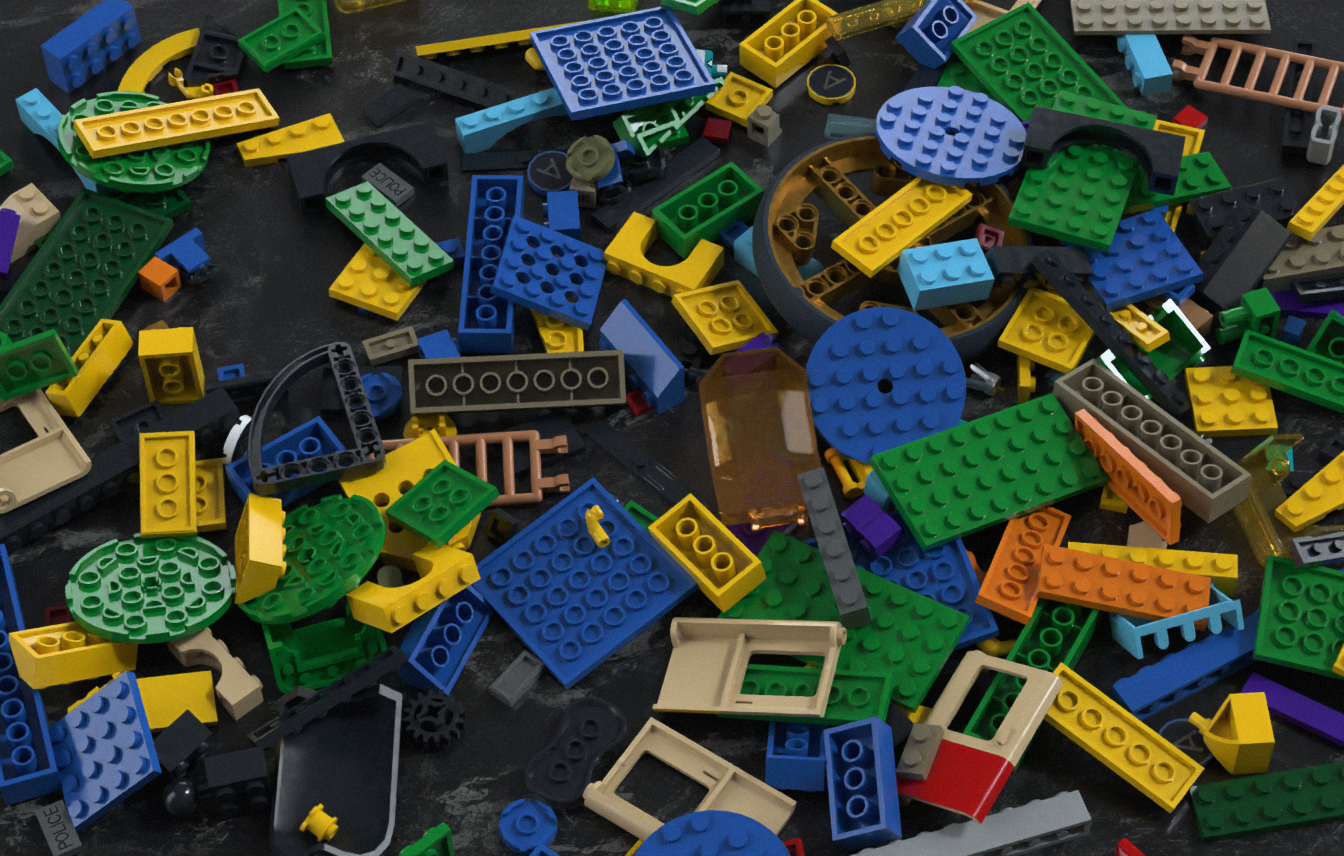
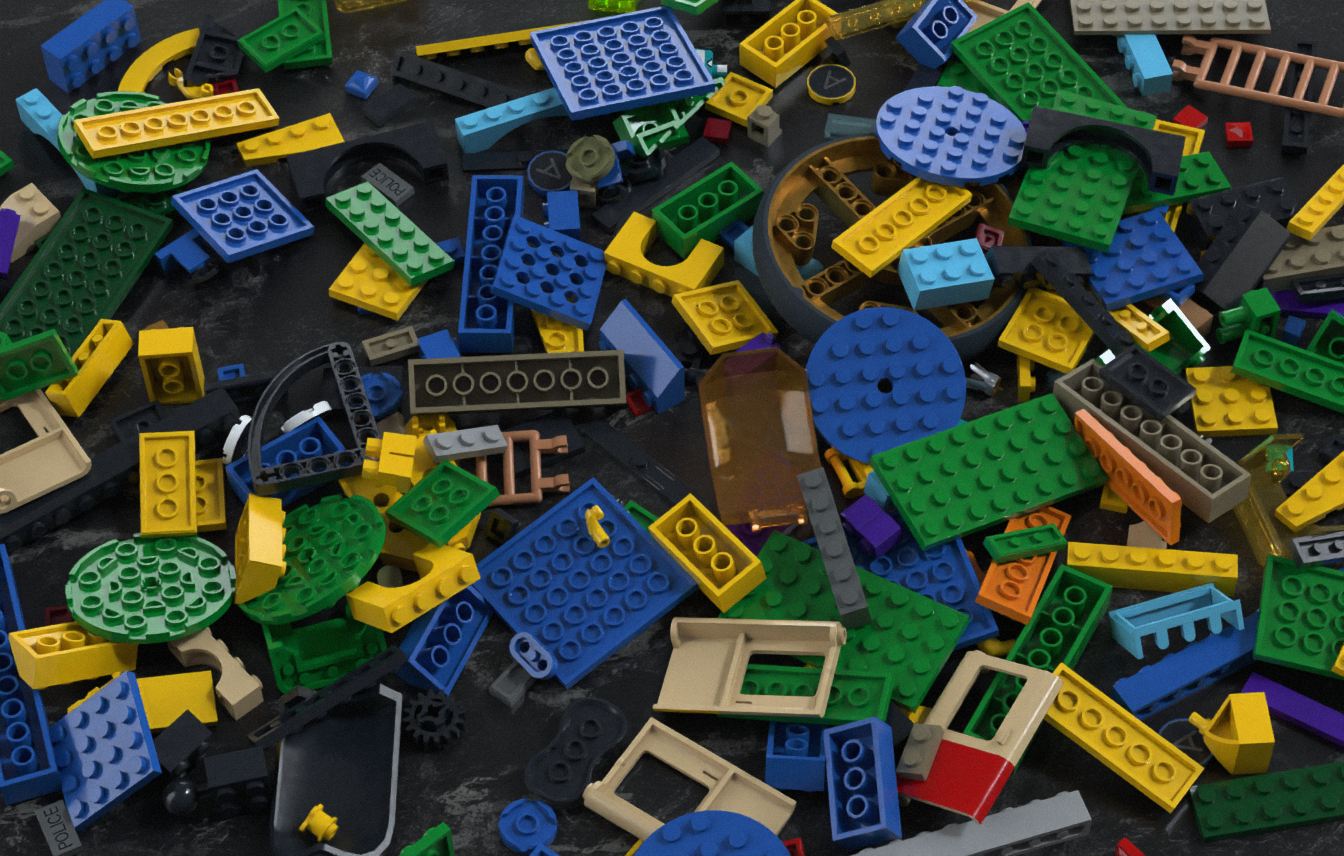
(159, 279): orange brick -> none
(246, 210): none -> blue piece
(320, 409): none -> white tile
(361, 84): none -> blue tile
(392, 424): none -> dark tan tile
(394, 463): none -> yellow hips
(465, 443): none -> light grey plate
(535, 657): none -> blue plate
(1025, 543): none -> green tile
(1120, 585): orange plate -> none
(1147, 382): none -> black tile
(1238, 134): none -> red tile
(1323, 135): light grey brick -> none

